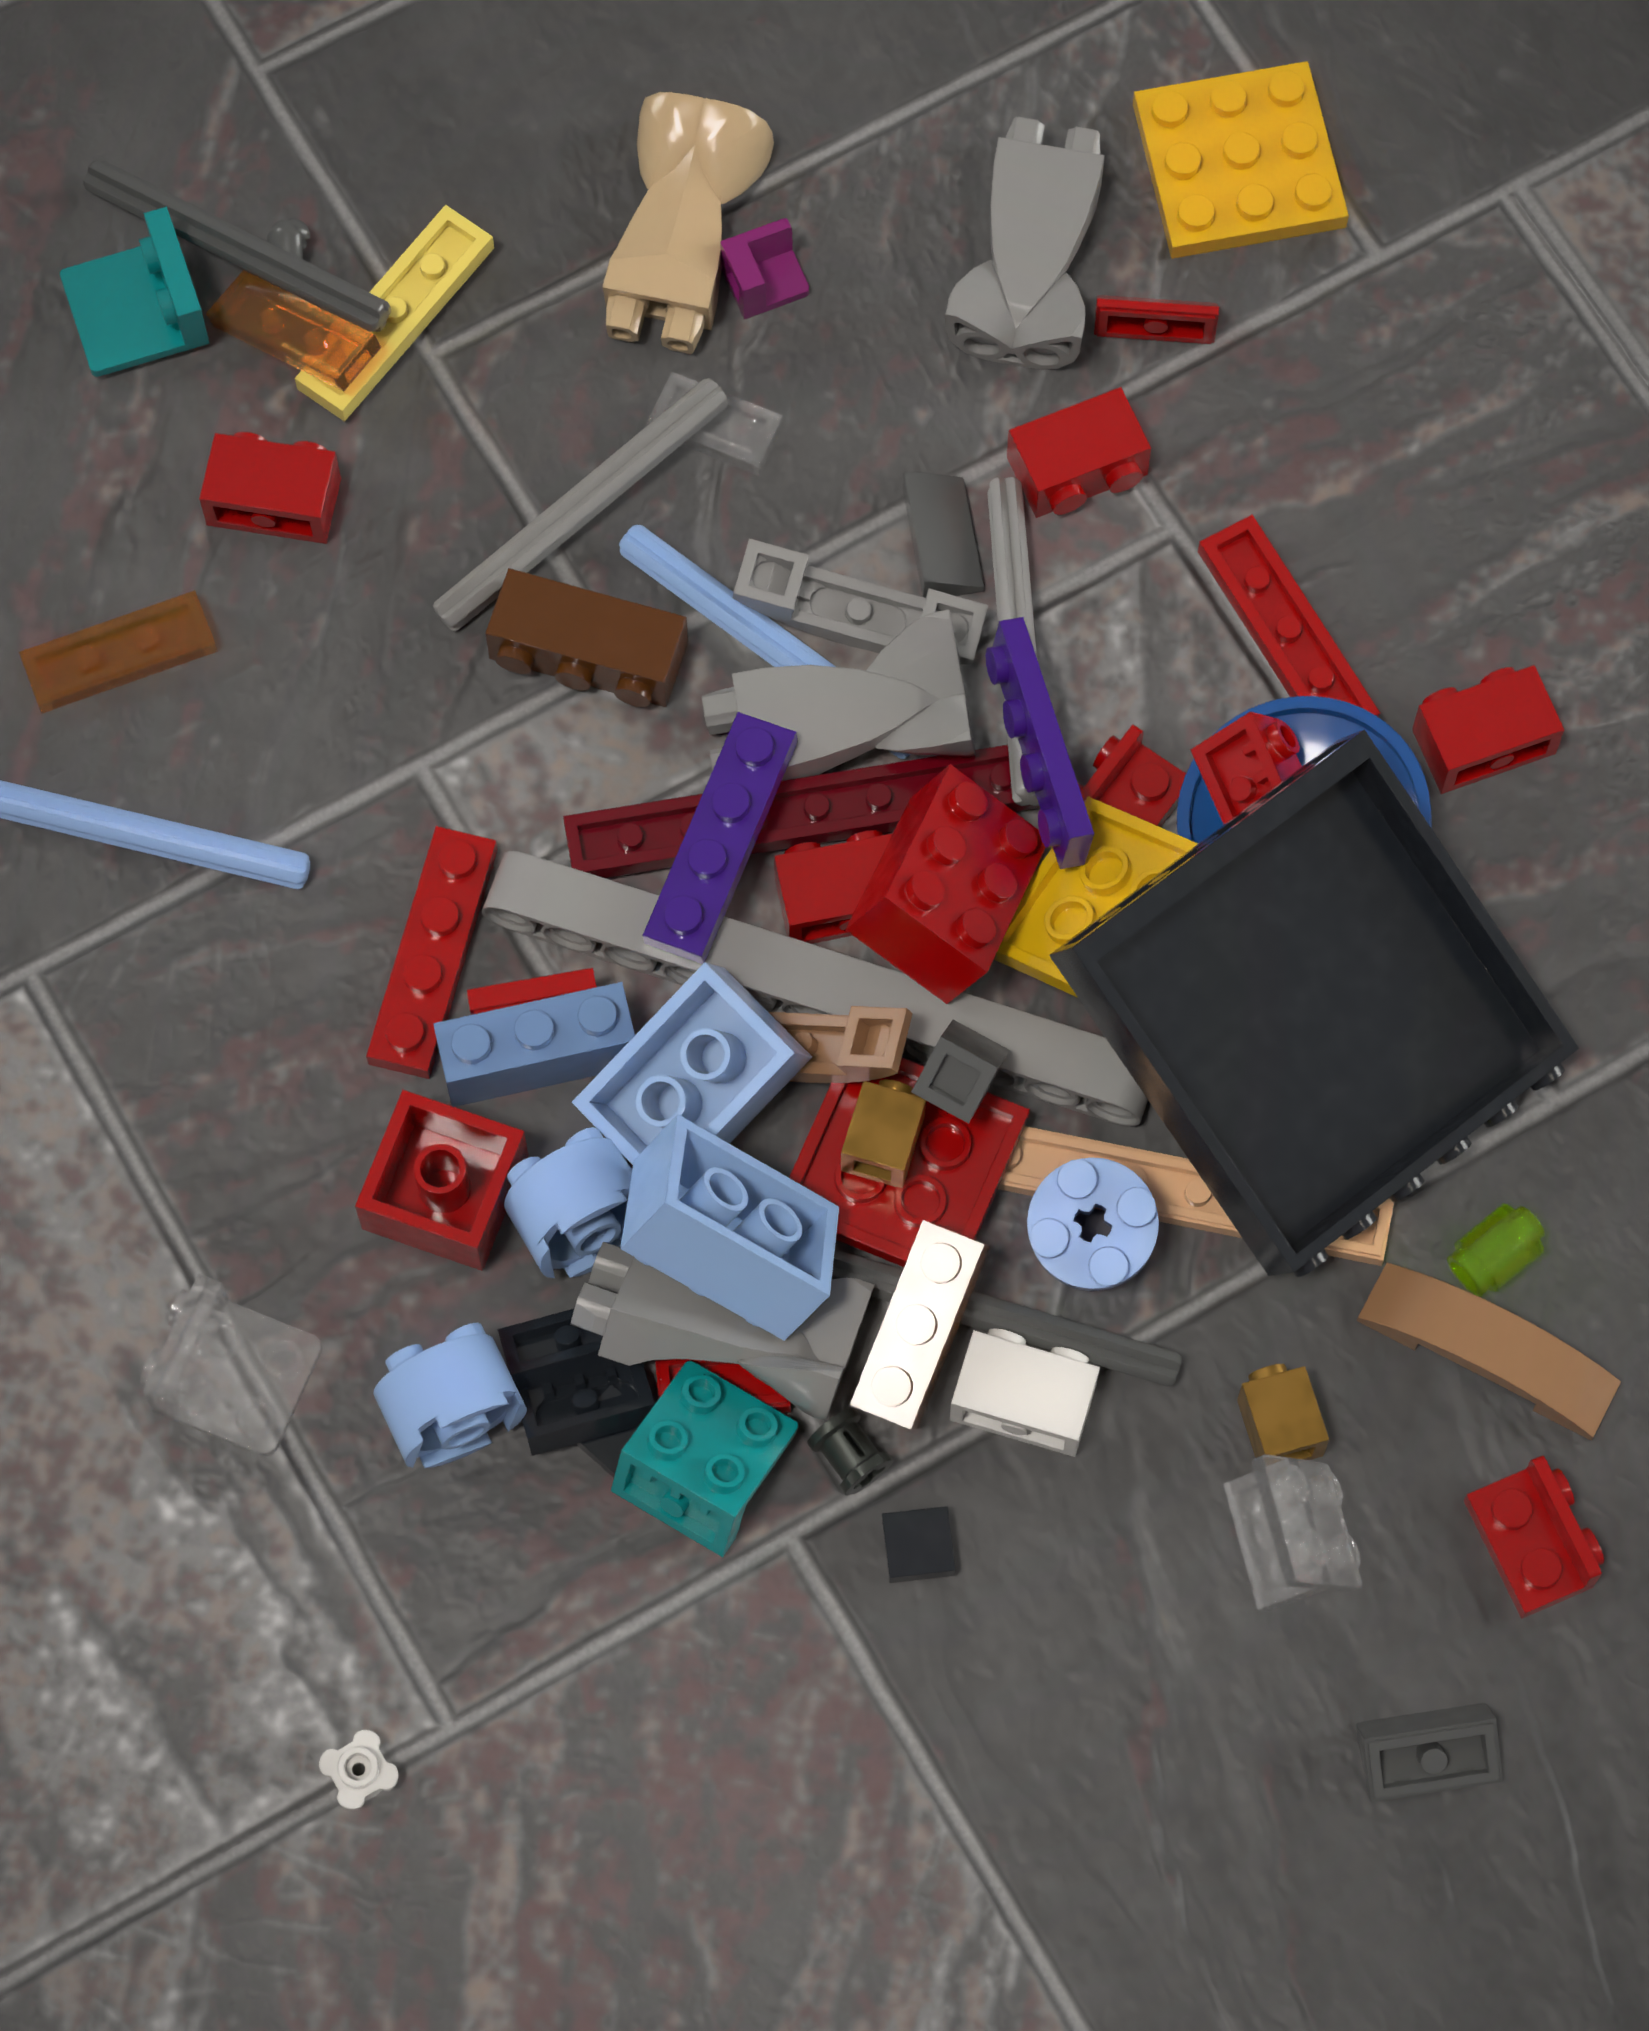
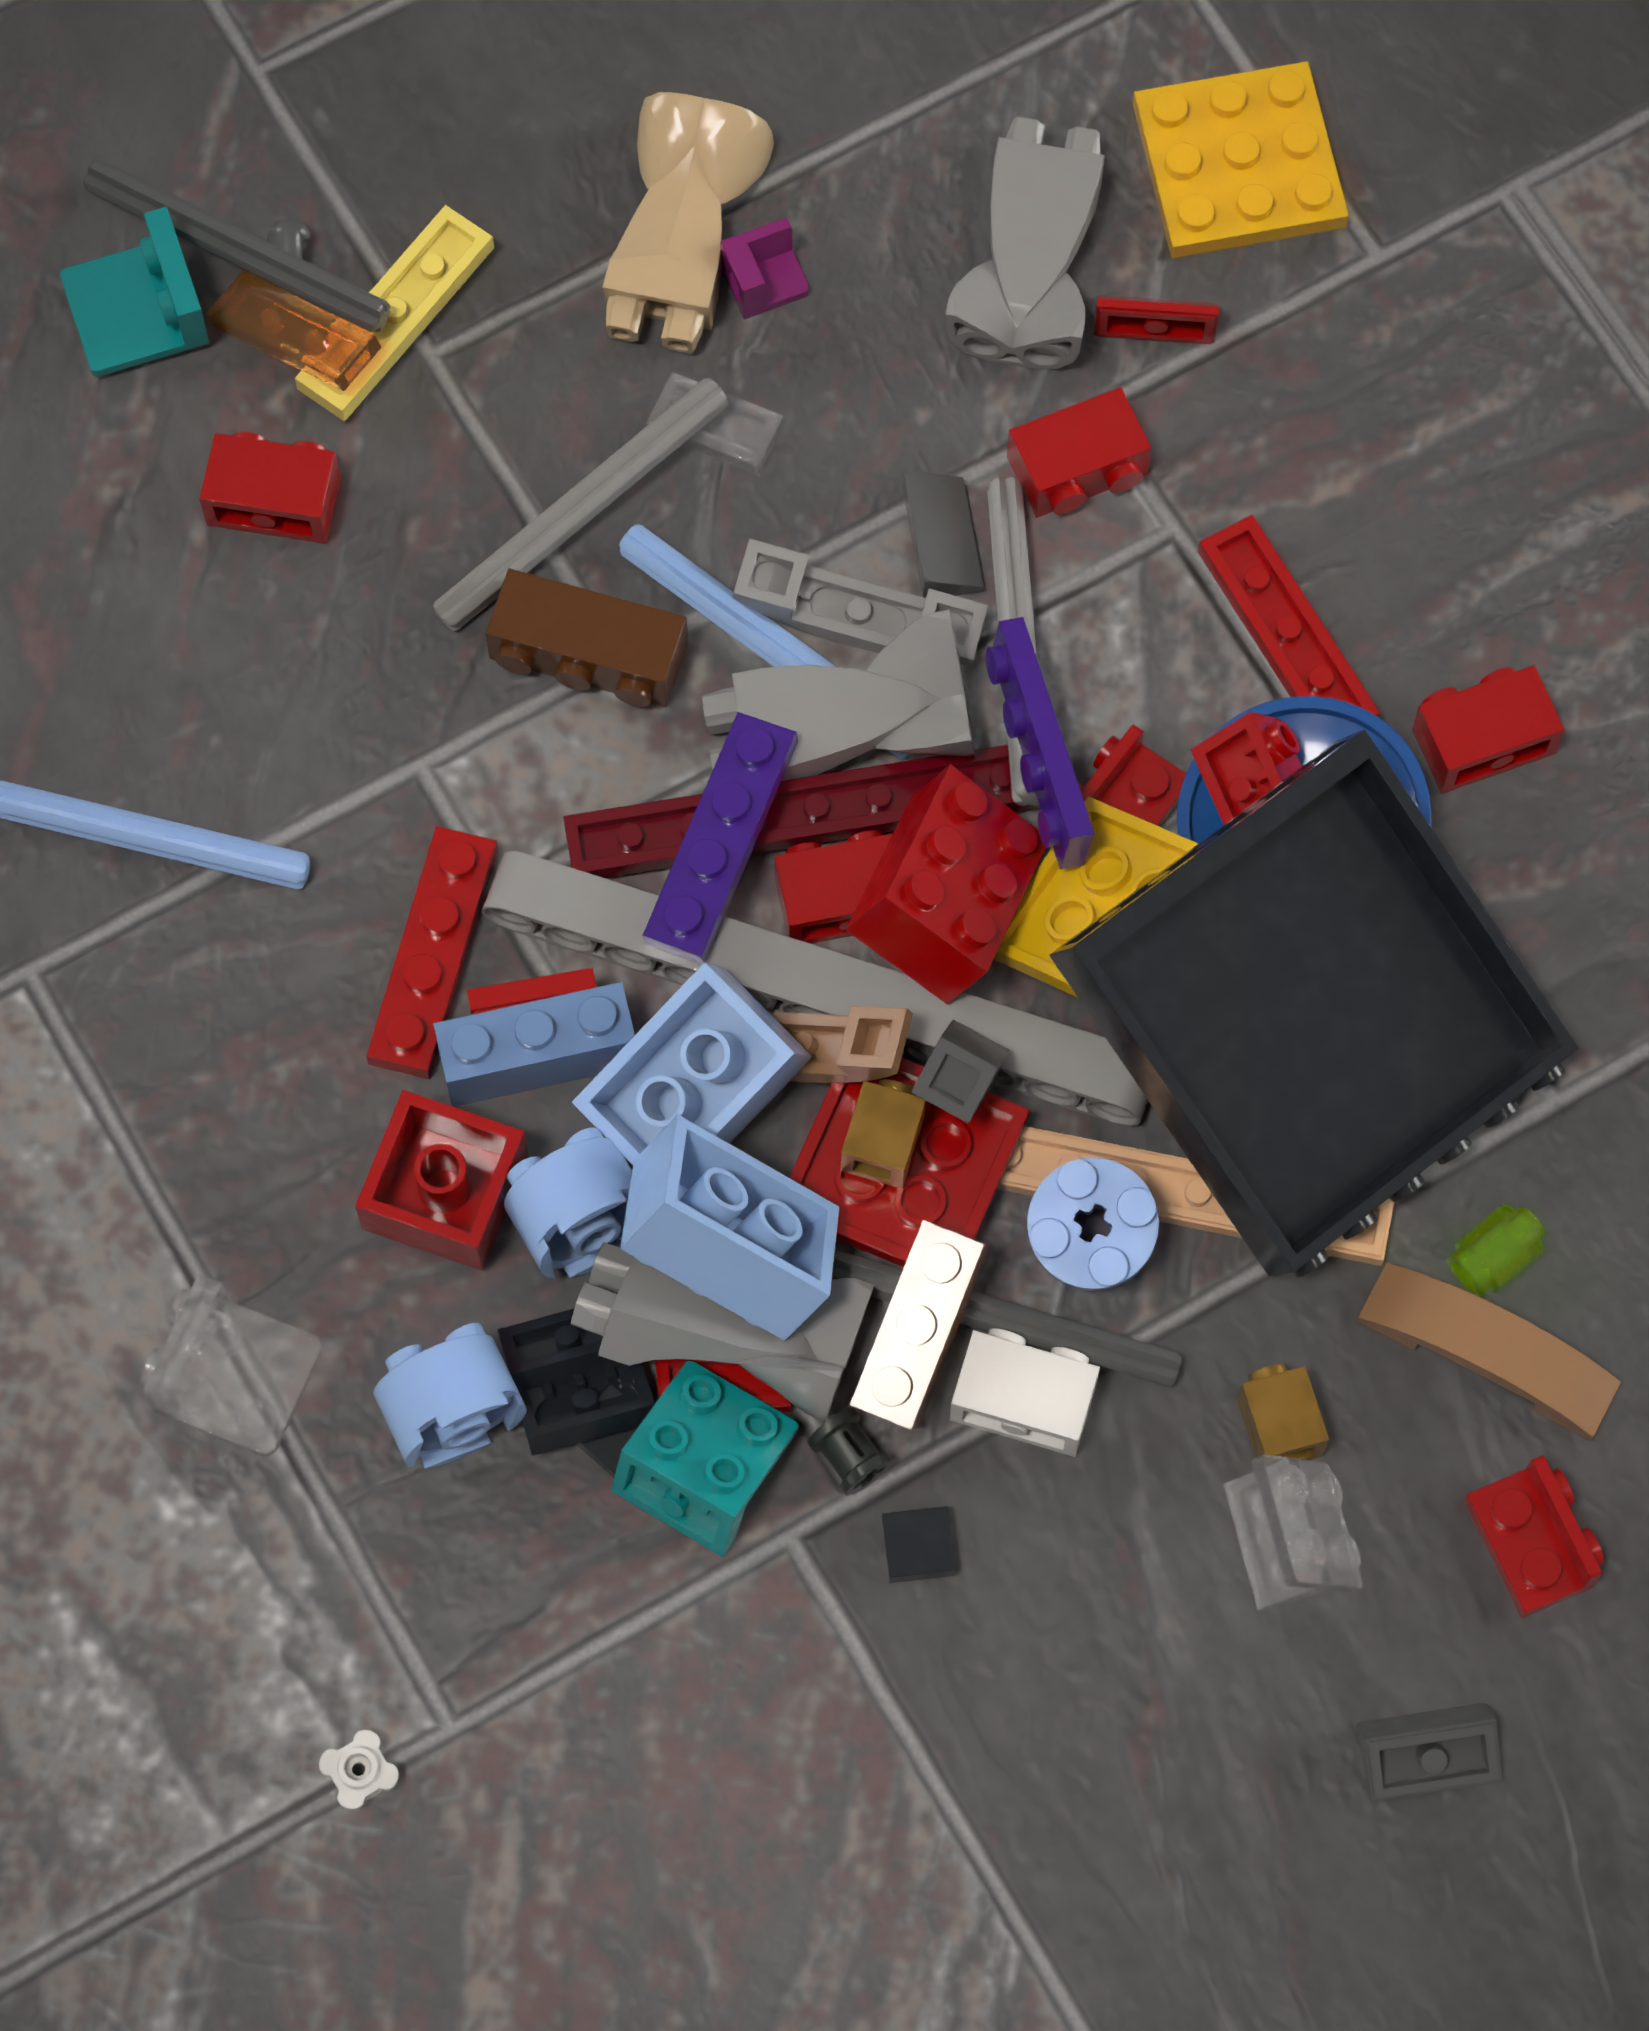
(118, 651): clear orange tile -> none

